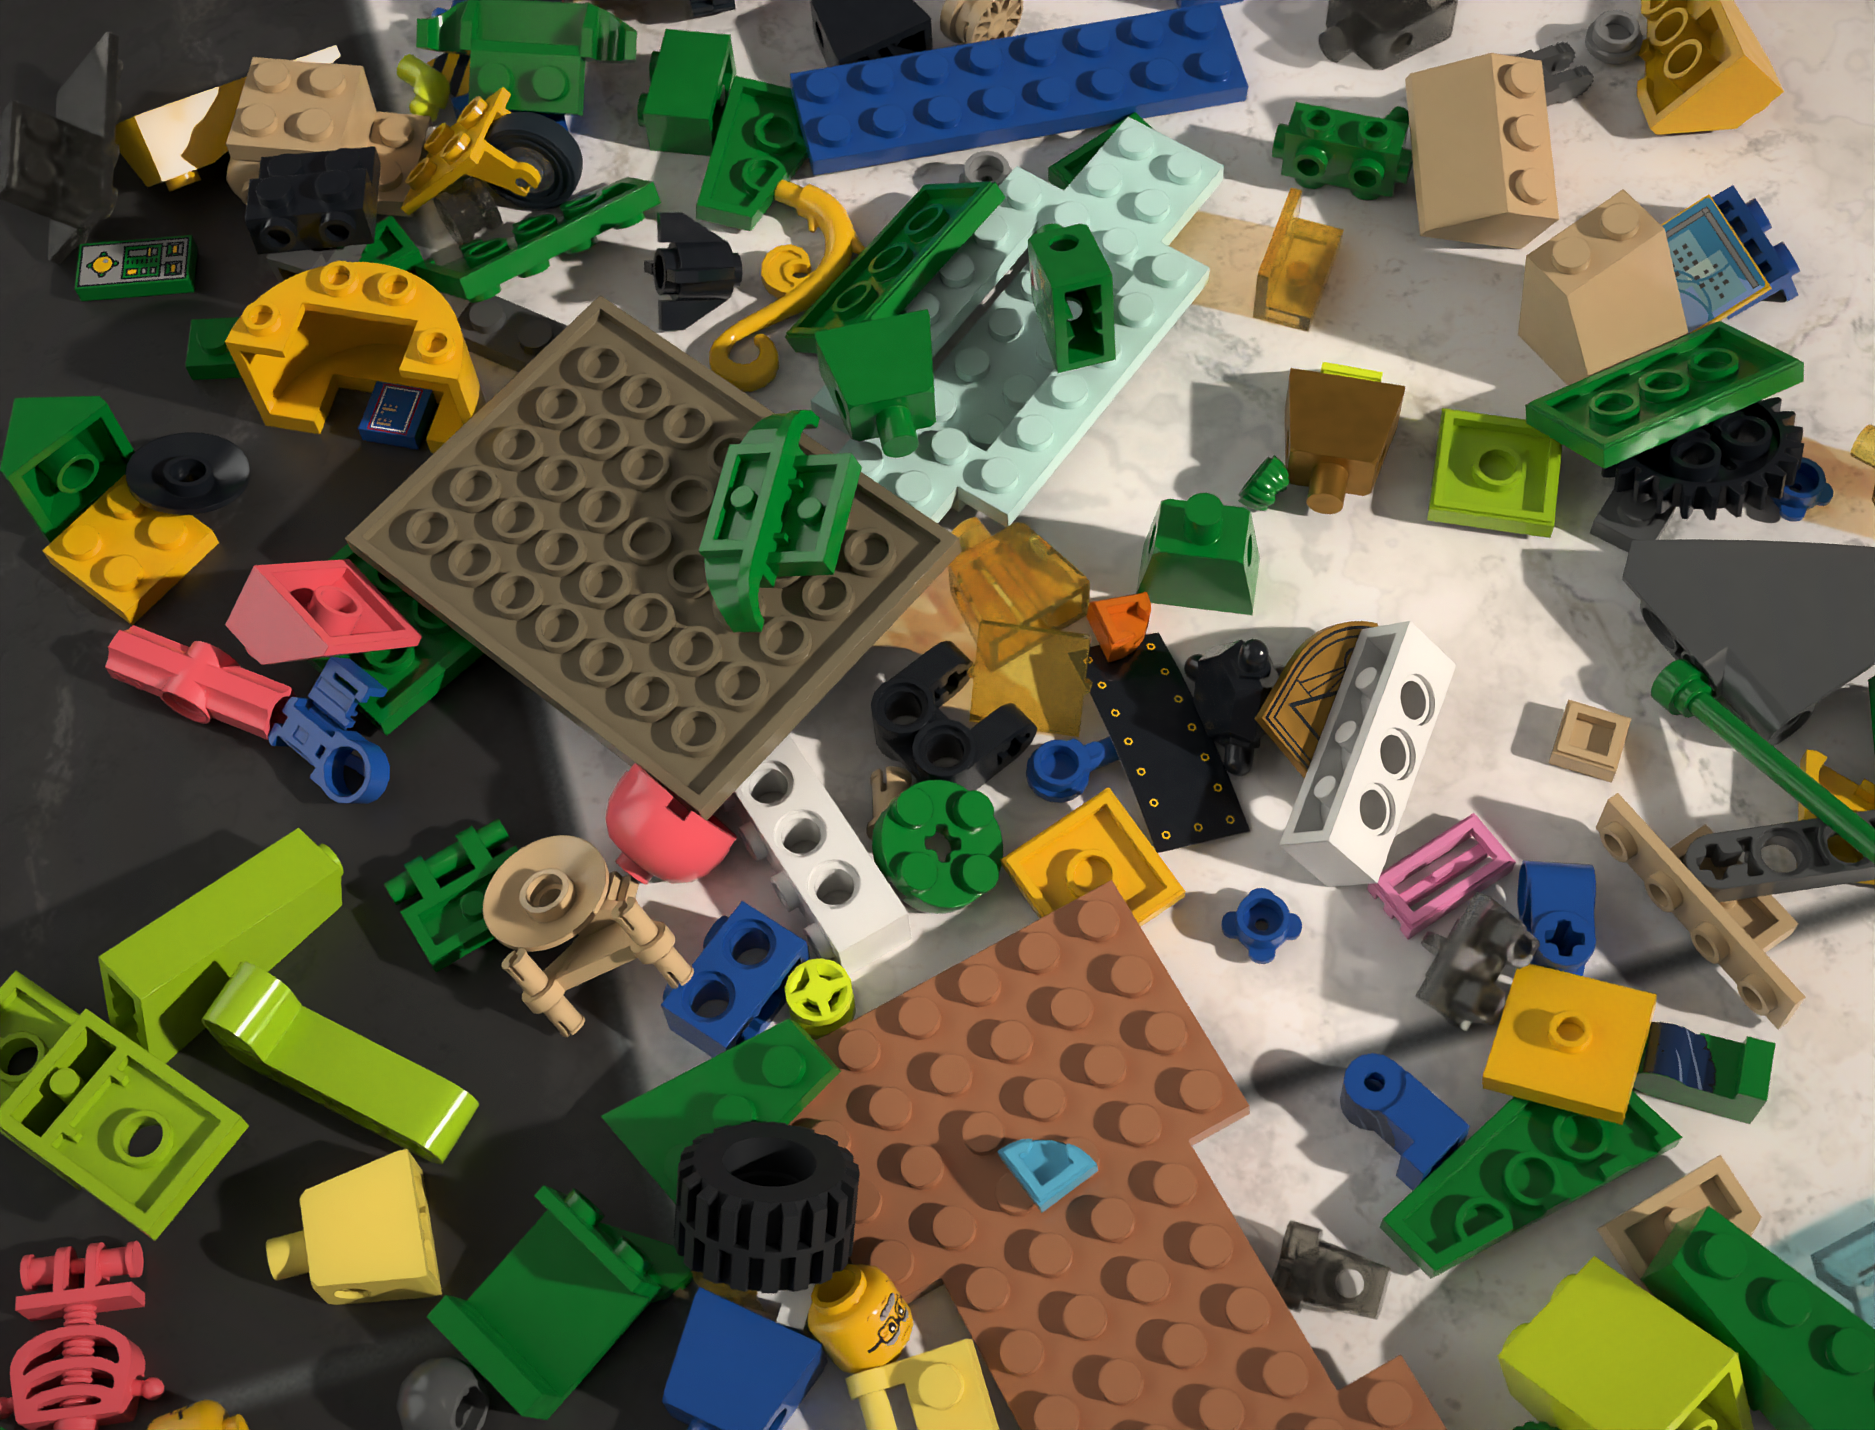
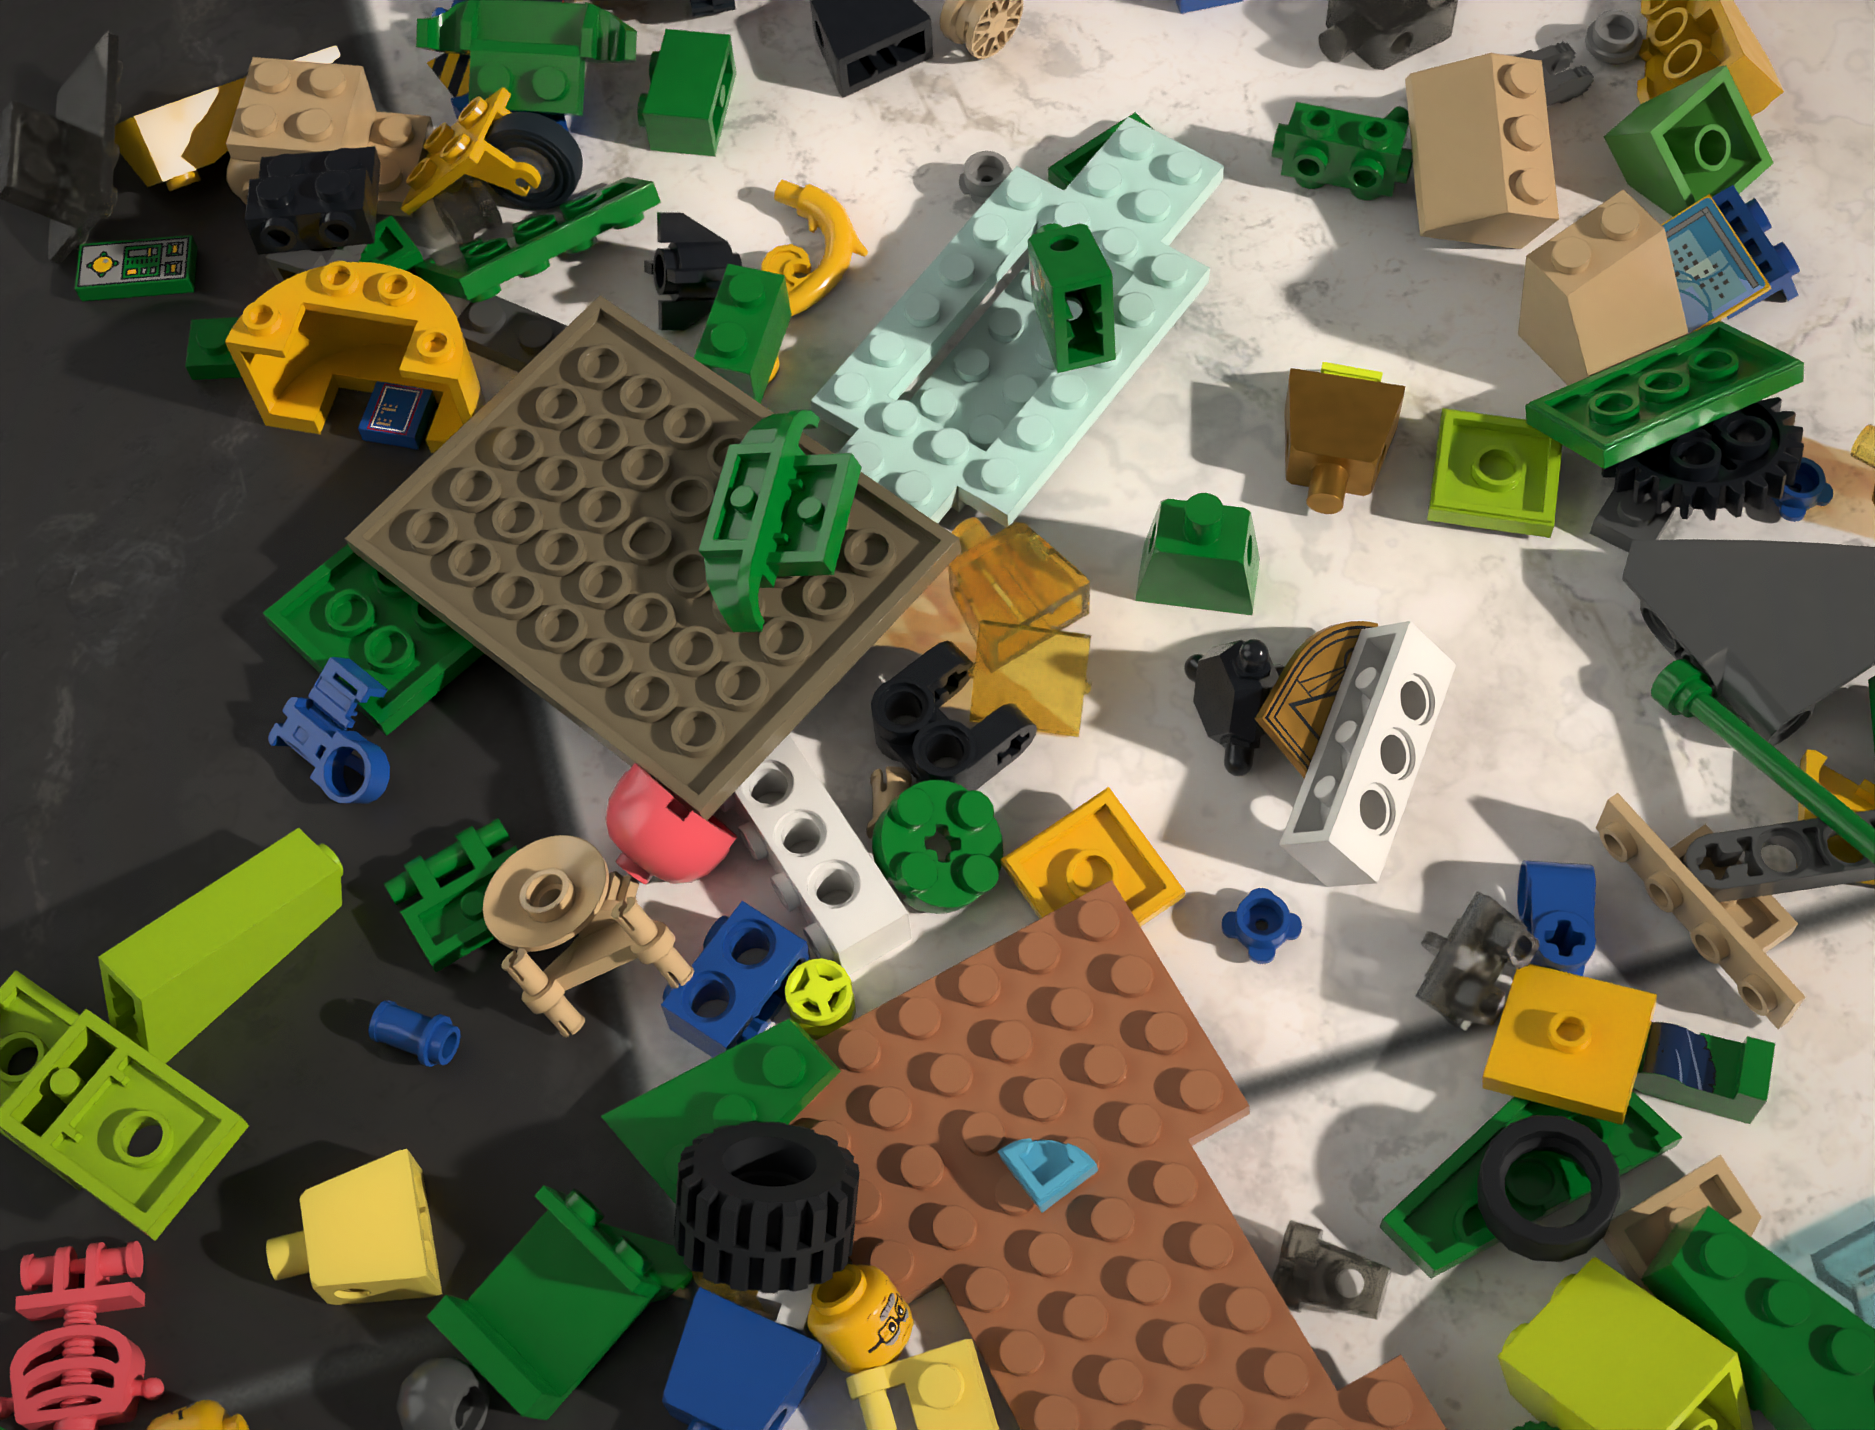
(62, 457): green slope -> none
(129, 551): yellow plate -> none
(187, 473): black dish -> none
(198, 681): coral piece -> none
(277, 1036): lime beam -> none
(315, 613): coral slope -> none
(429, 86): neon yellow arm -> none
(429, 1038): none -> blue pin
(746, 328): none -> green brick
(751, 154): green wing -> none
(881, 378): green torso -> none
(899, 259): green tile -> none
(1016, 87): blue plate -> none
(1062, 768): blue plate -> none
(1120, 623): orange tile -> none
(1164, 747): black sticker -> none
(1265, 484): green piece -> none
(1295, 267): clear yellow panel -> none
(1399, 905): bright pink tile -> none
(1403, 1113): blue leg -> none
(1571, 1141): none -> black tyre
(1590, 740): tan tile -> none
(1690, 143): none -> bright green slope

